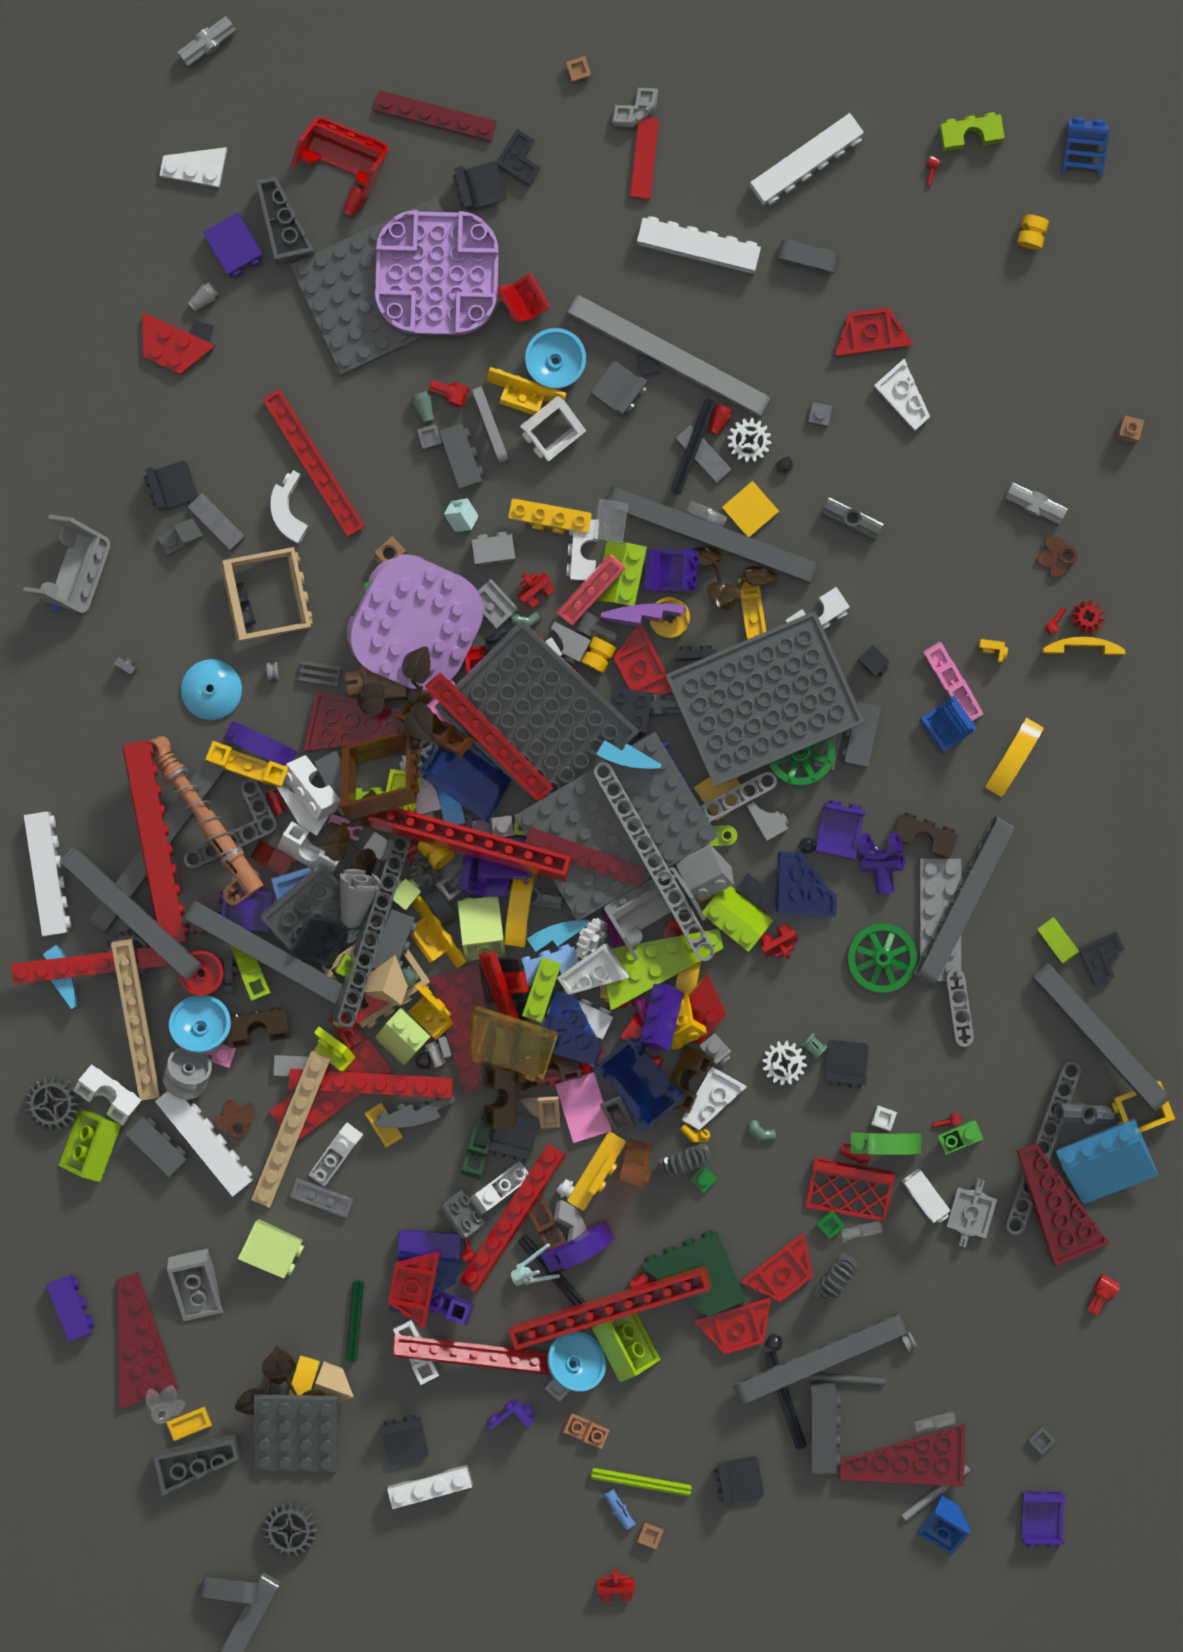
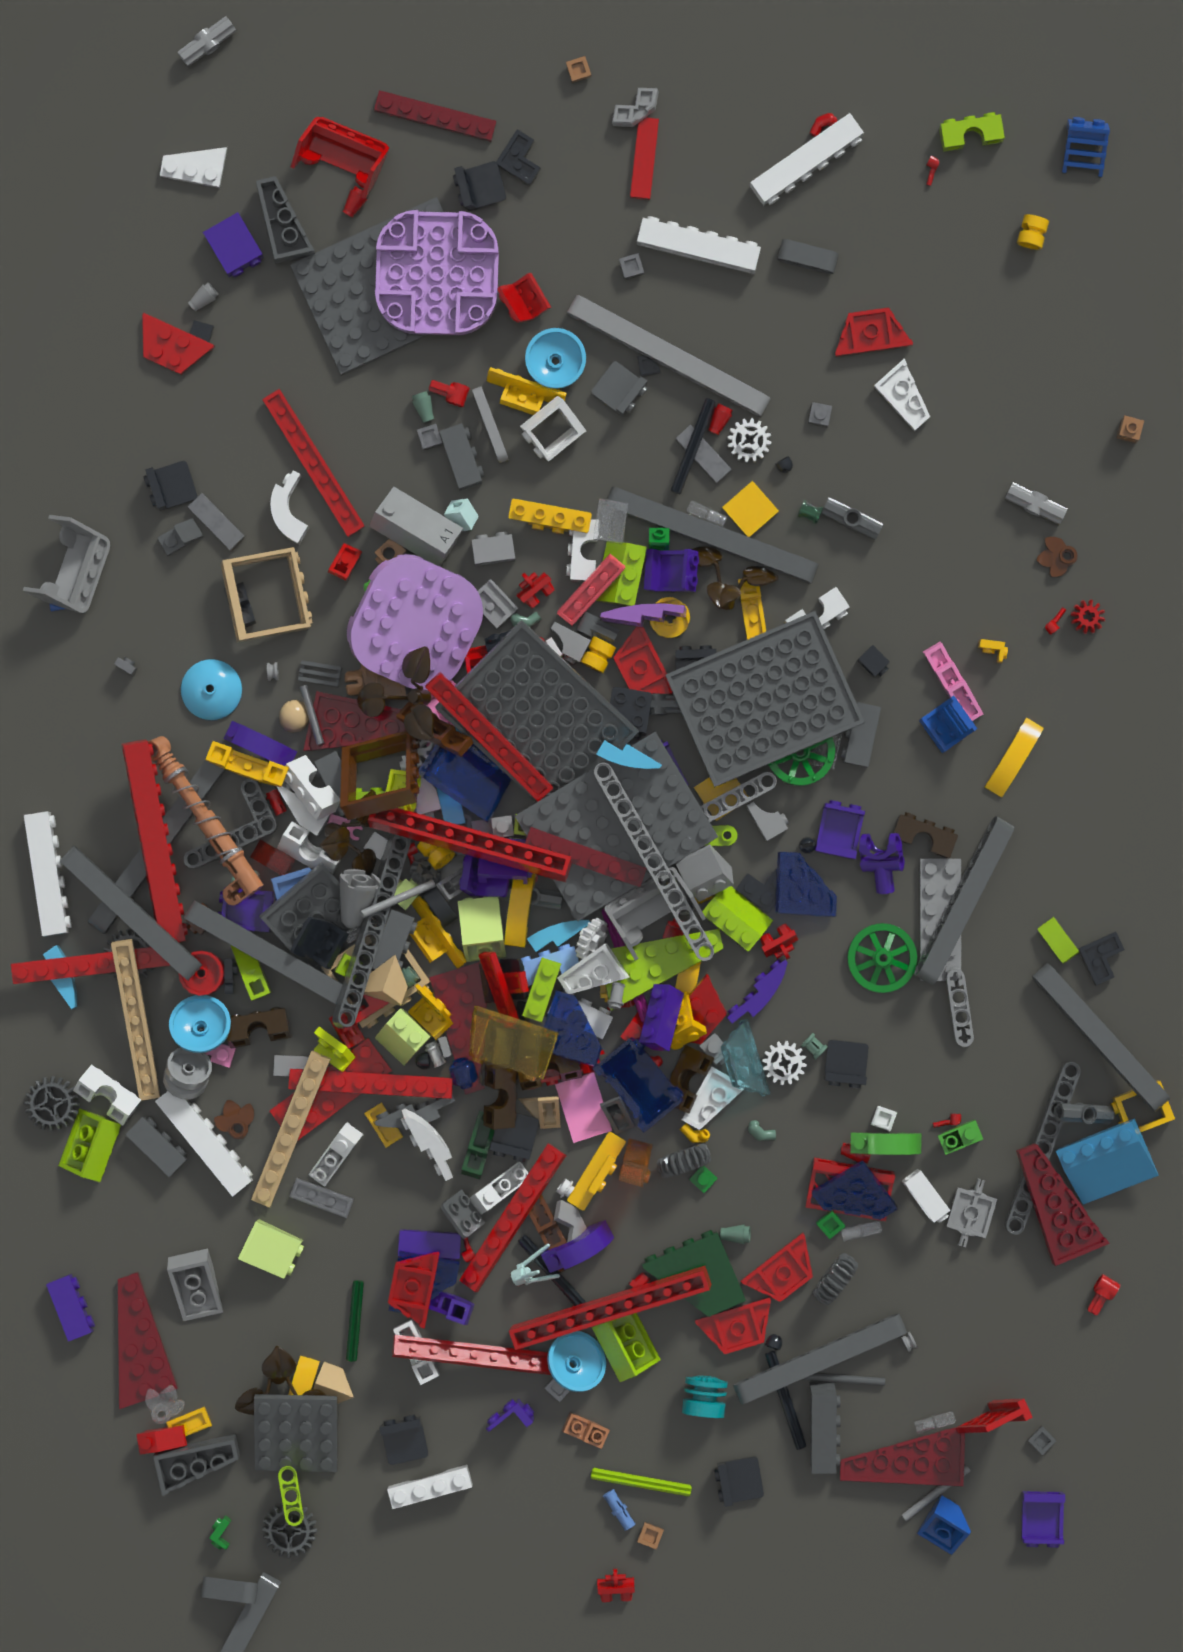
(161, 1439): none -> red slope
(219, 1527): none -> green bracket
(284, 1488): none -> lime beam
(293, 716): none -> tan hair
(311, 715): none -> flat silver bar
(345, 562): none -> red slope
(397, 898): none -> light grey bar
(415, 527): none -> light grey brick
(428, 1139): none -> white slope
(463, 1072): none -> clear blue head
(616, 996): none -> light grey pin
(631, 266): none -> flat silver plate
(659, 539): none -> green bracket
(704, 1397): none -> teal wheel
(738, 1234): none -> sand green cone
(744, 1061): none -> clear light blue wing
(766, 987): none -> dark purple slope
(810, 512): none -> clear green bush
(822, 121): none -> red arm
(855, 1193): none -> clear blue plate
(1000, 1413): none -> red fence
(1108, 647): yellow slope -> none

